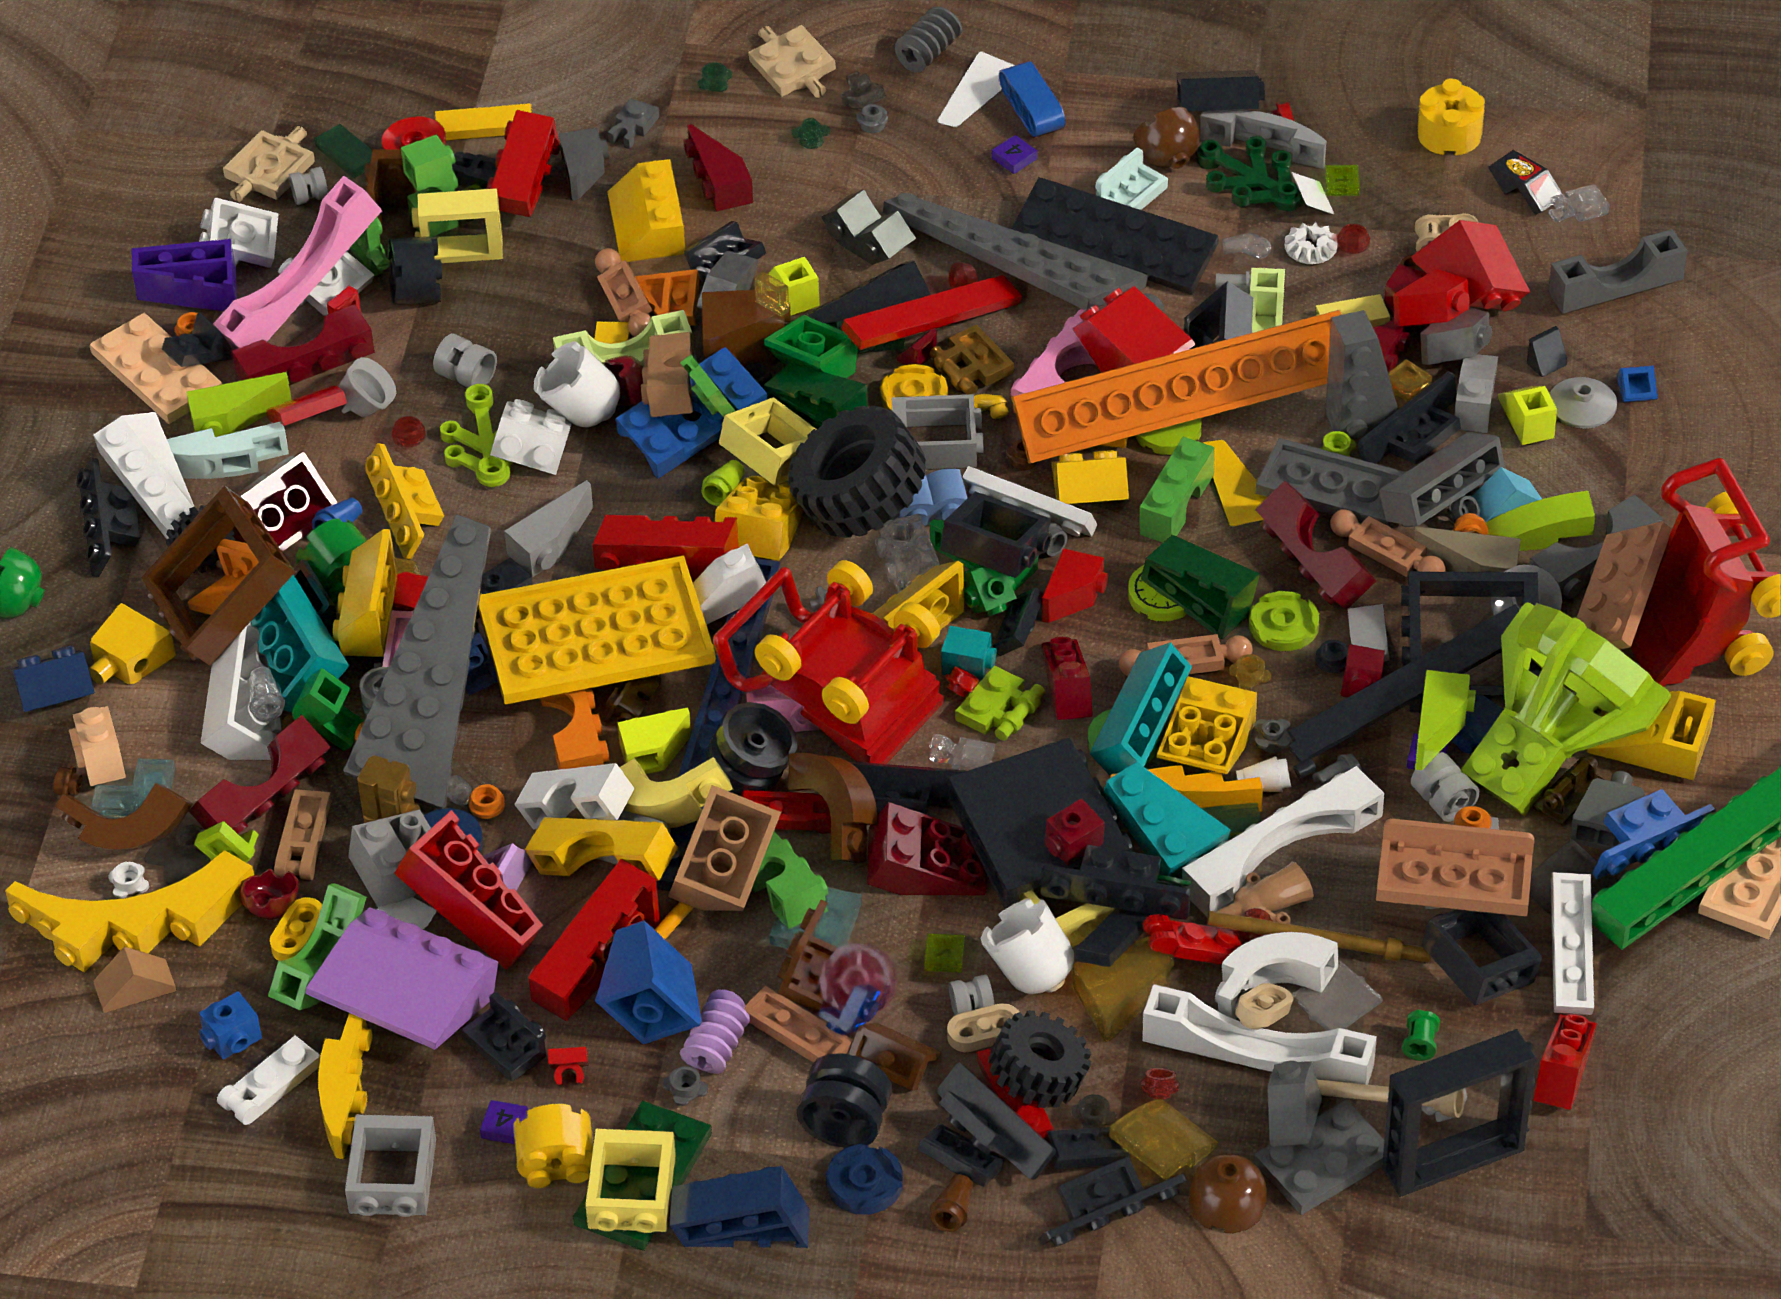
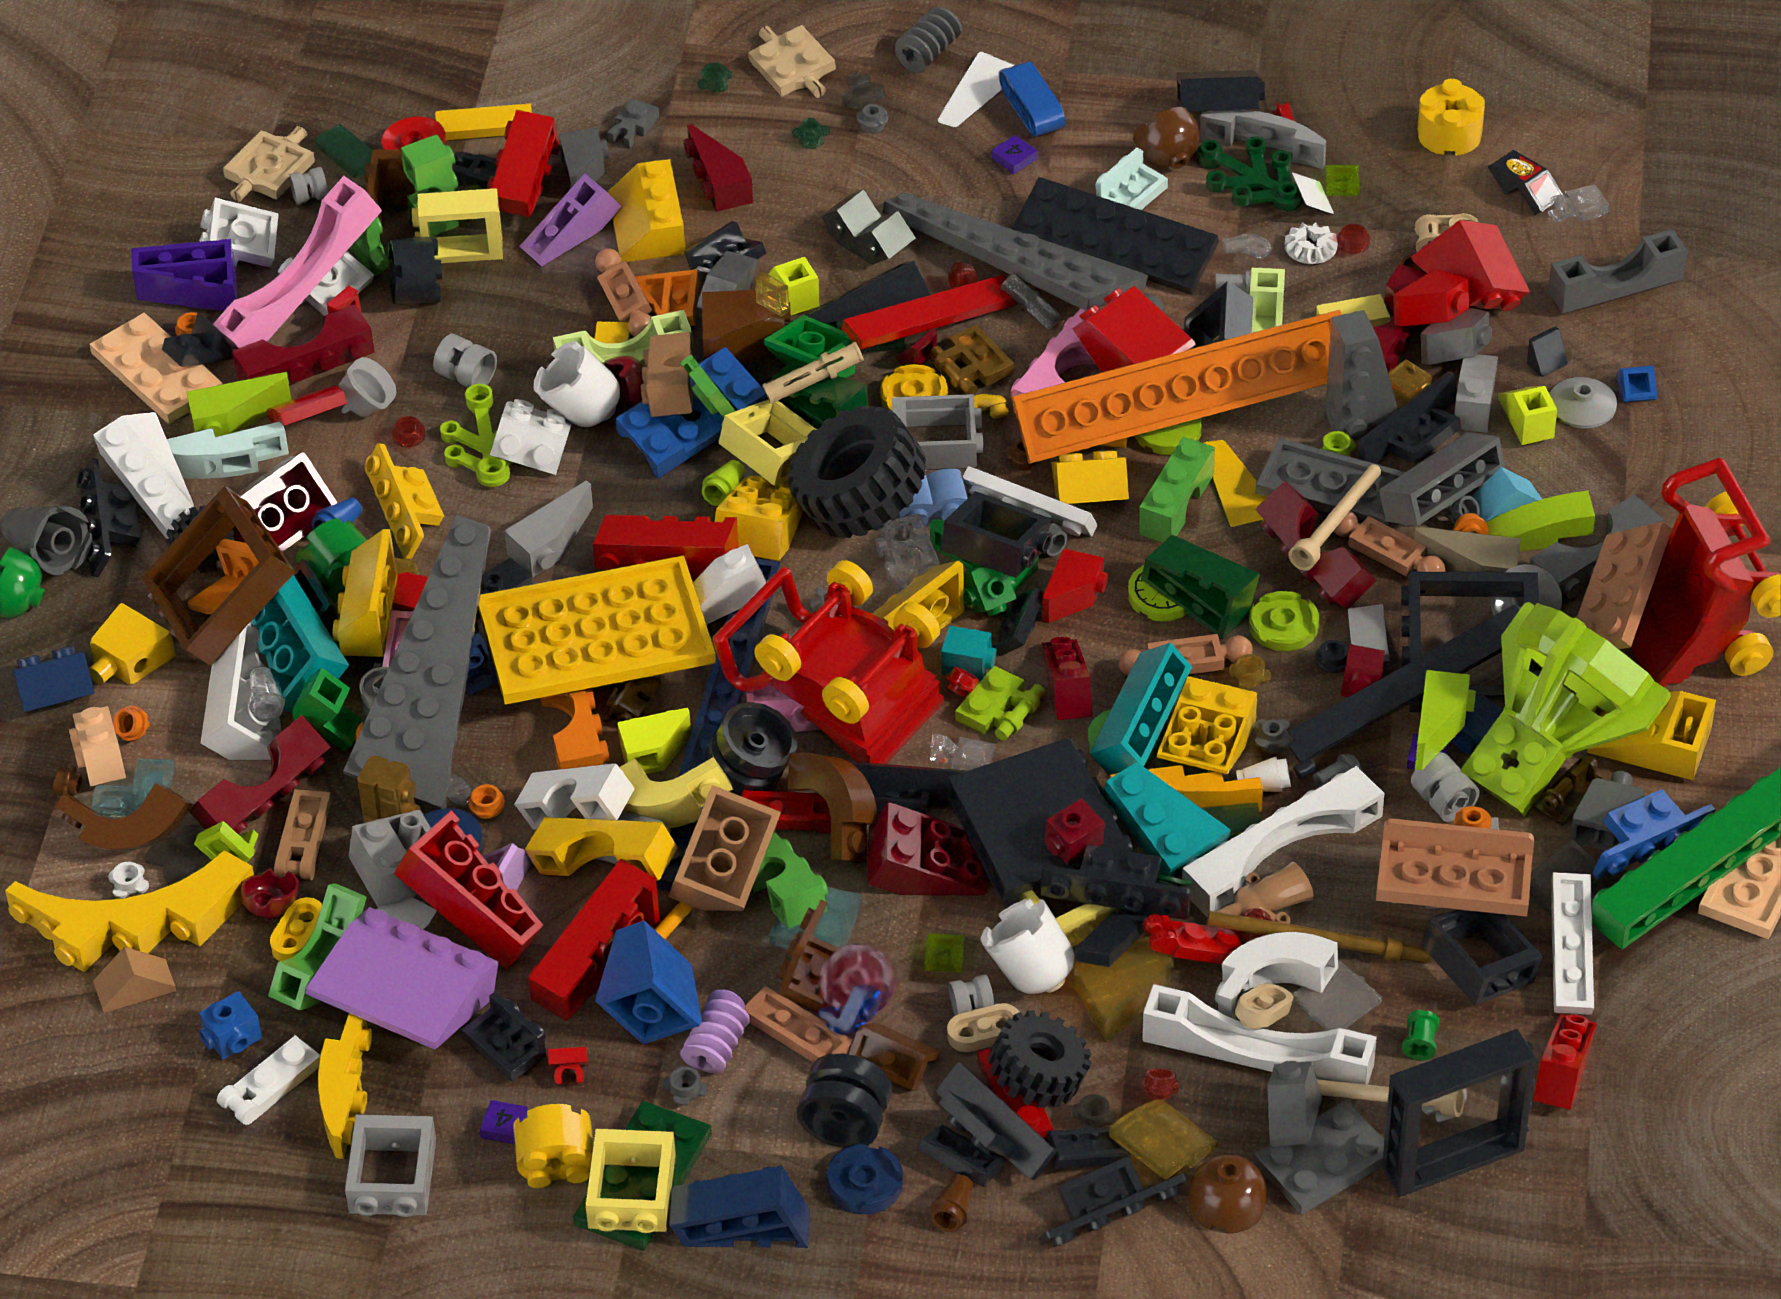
(50, 535): none -> dark grey cone
(131, 723): none -> orange plate
(573, 220): none -> medium lavender slope
(850, 354): none -> tan pin
(1031, 301): none -> clear smoke axle
(1307, 551): none -> tan piece

